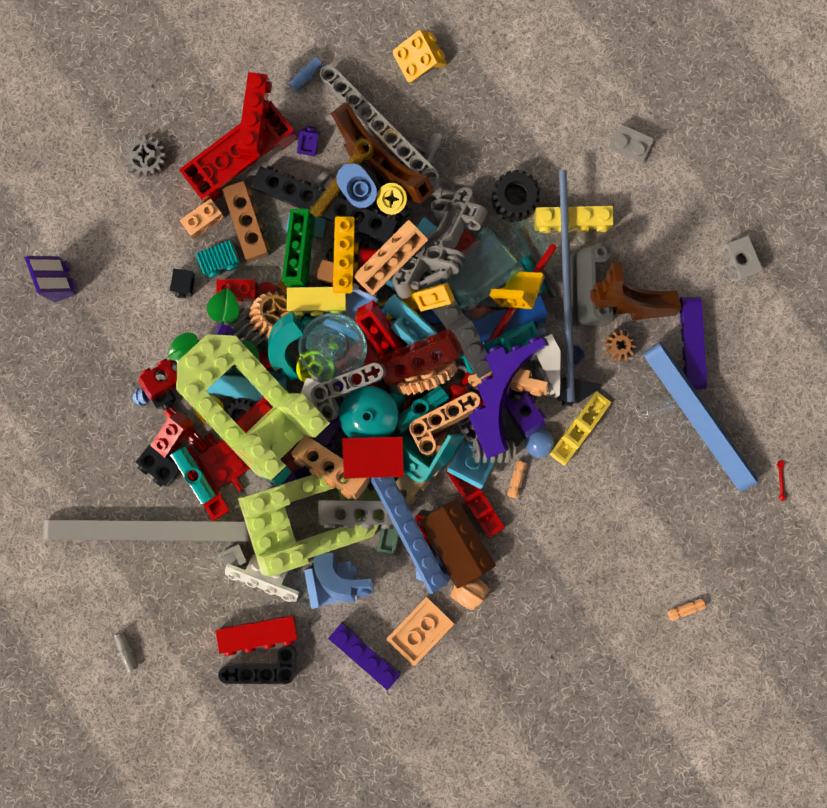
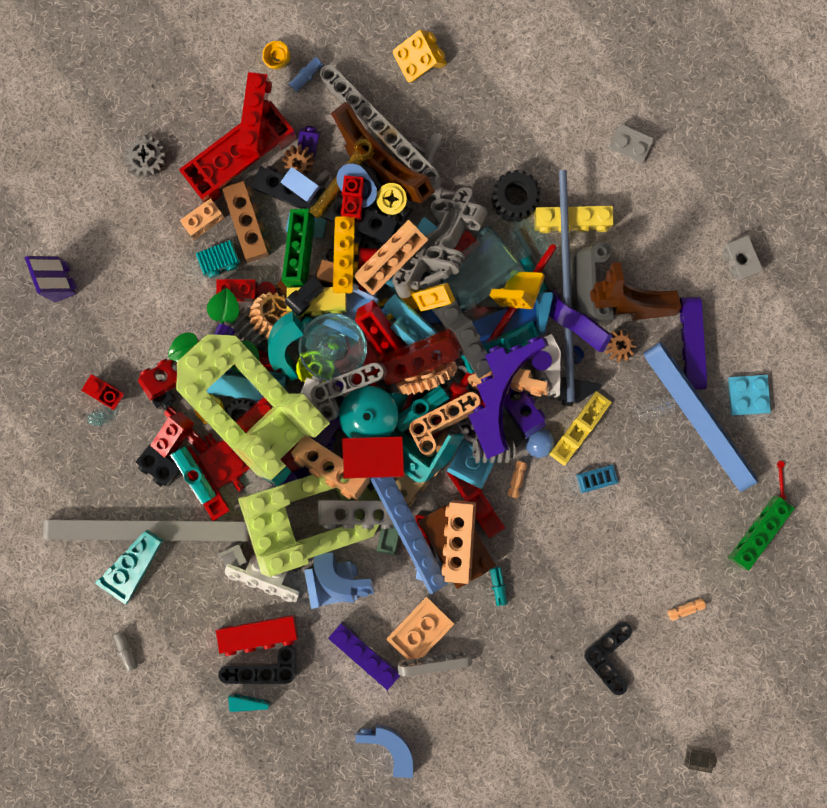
(96, 418): none -> clear light blue plate
(103, 392): none -> red slope
(127, 572): none -> wing
(138, 397): light blue plate -> none
(182, 283): black brick -> none
(244, 703): none -> teal slope
(276, 50): none -> yellow hair
(300, 154): none -> medium nougat gear
(300, 184): none -> light blue slope
(300, 300): none -> black piece
(352, 196): none -> red slope
(394, 743): none -> medium blue arch
(434, 663): none -> light grey beam
(466, 511): none -> light nougat brick
(471, 594): light nougat piece -> none
(498, 586): none -> teal axle
(541, 360): none -> dark purple tile
(543, 306): none -> dark azure slope
(579, 323): none -> dark purple piece
(581, 481): none -> dark azure slope
(604, 652): none -> black beam
(700, 759): none -> clear smoke brick
(749, 395): none -> medium azure plate
(761, 533): none -> green brick

